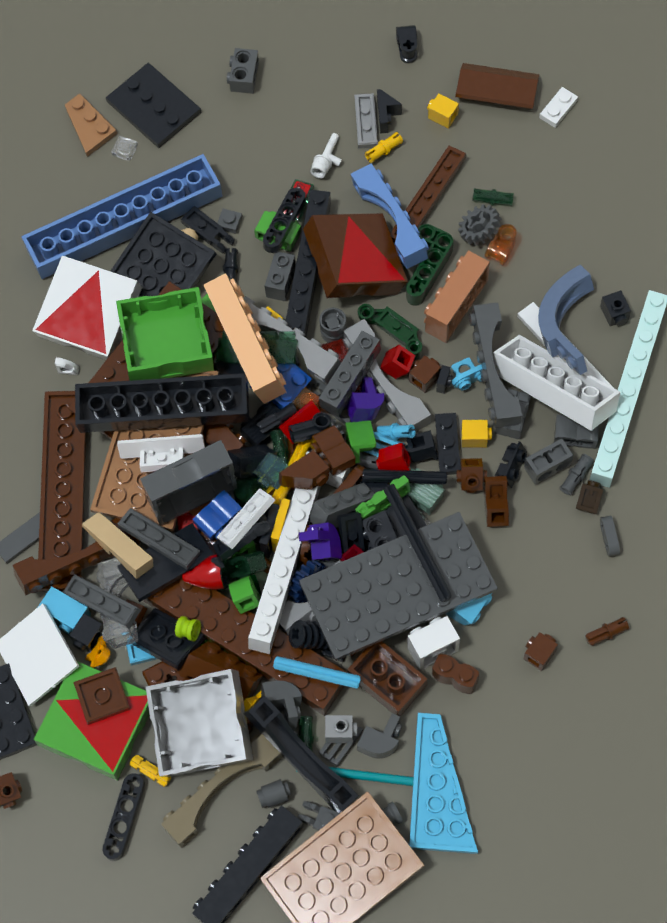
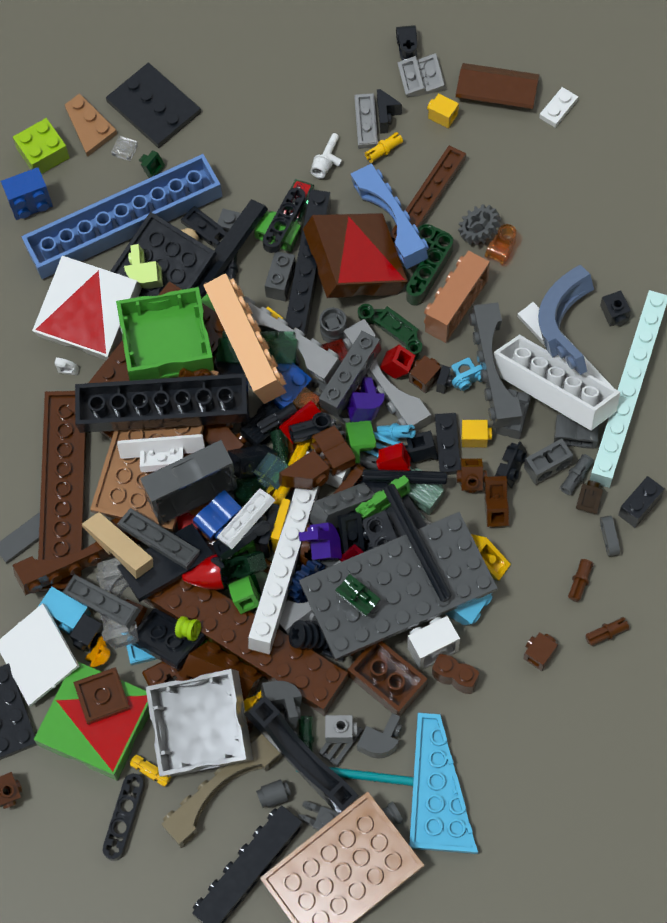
(27, 193): none -> blue brick
(41, 146): none -> lime brick
(147, 274): none -> yellowish green brick
(152, 163): none -> dark green tile
(200, 372): none -> reddish brown arm
(232, 242): none -> black tile
(246, 70): dark grey brick -> none
(317, 672): medium azure axle -> none
(357, 595): none -> dark green hips
(421, 75): none -> light grey slope
(493, 197): clear green pin -> none
(494, 560): none -> yellow slope
(580, 580): none -> reddish brown axle
(641, 501): none -> black brick

